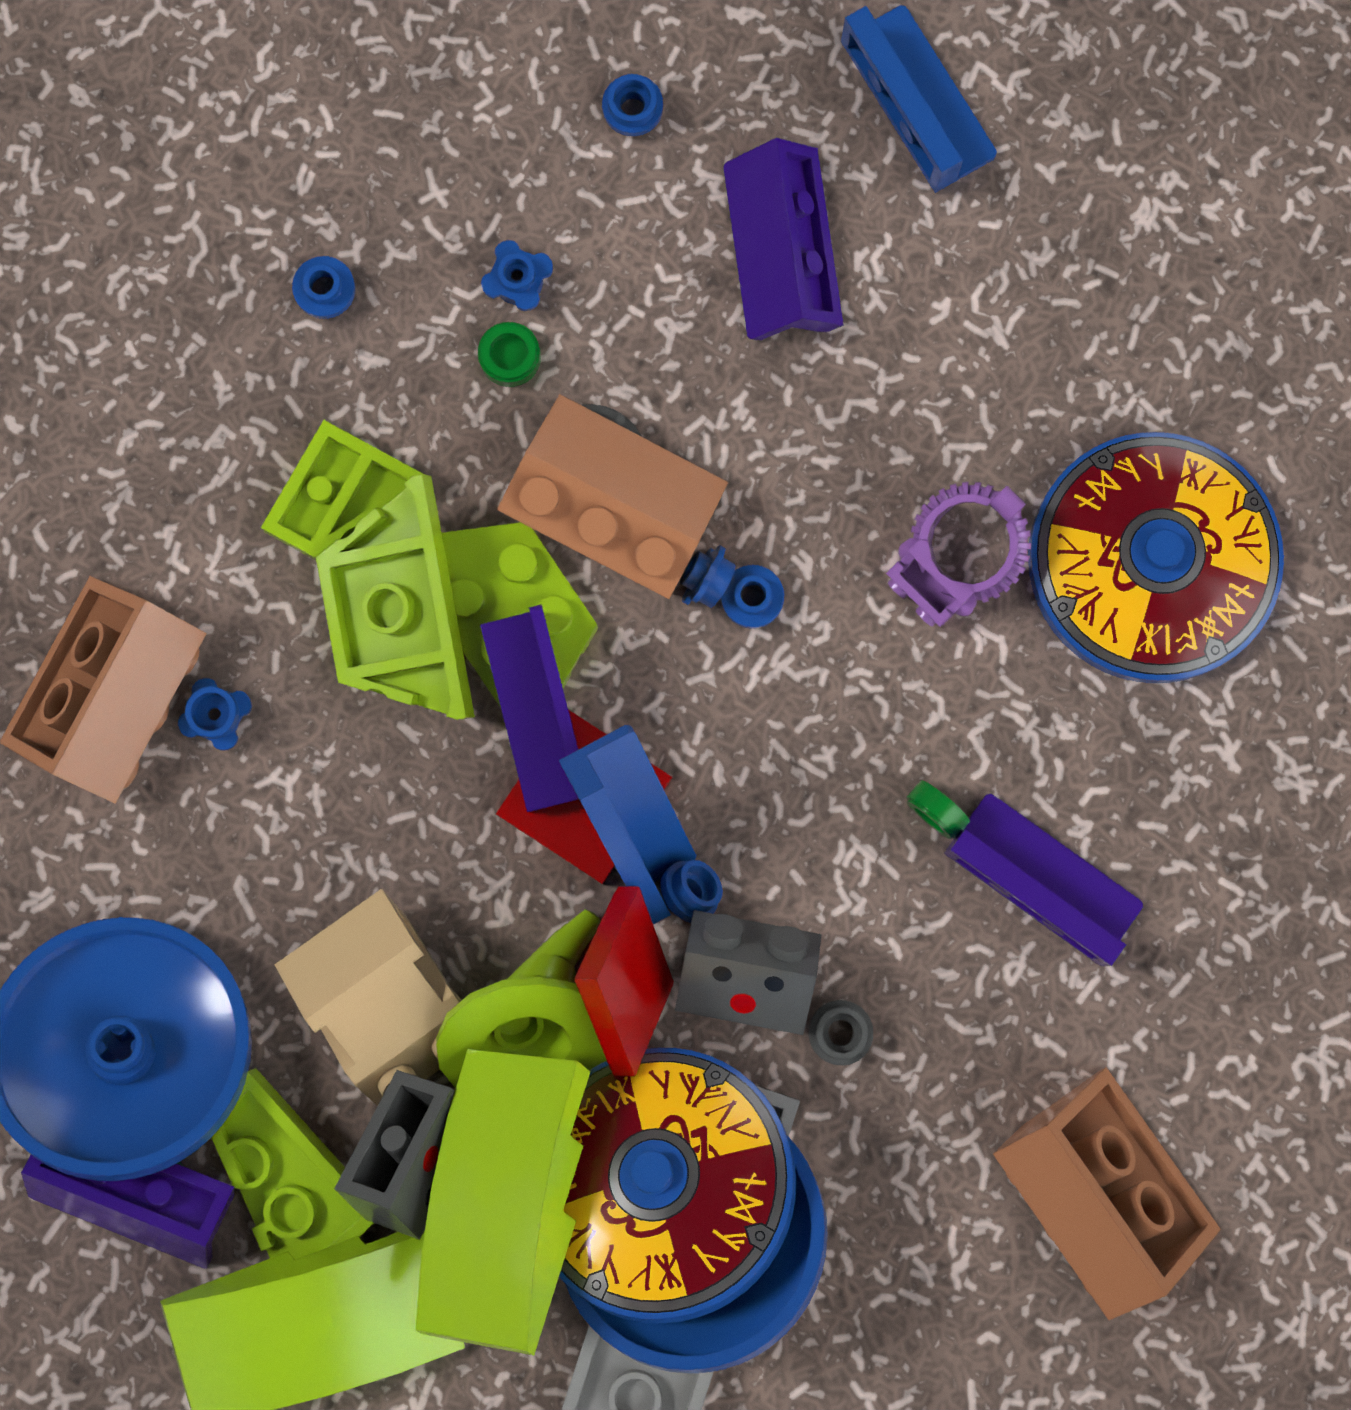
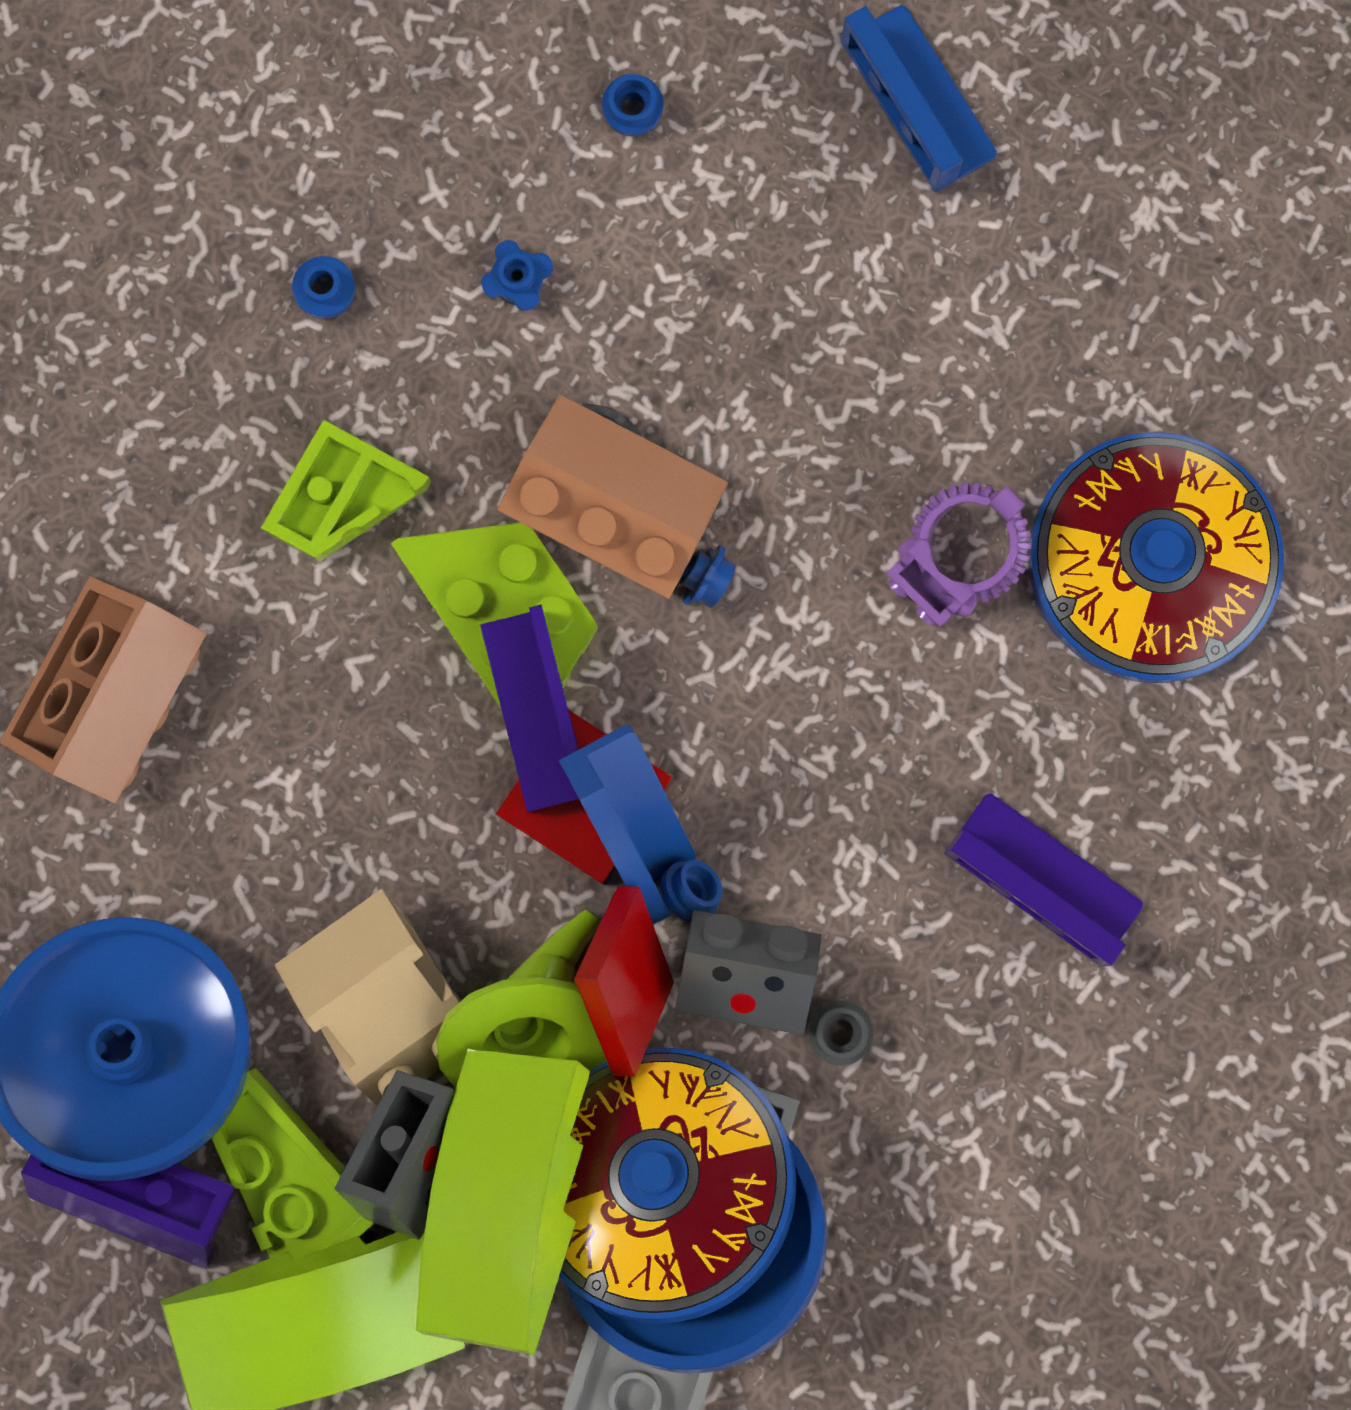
(204, 698): blue plate -> none
(395, 606): lime wing -> none
(509, 354): green tile -> none
(753, 616): blue plate -> none
(782, 240): dark purple panel -> none
(937, 810): green tile -> none
(1108, 1195): nougat slope -> none

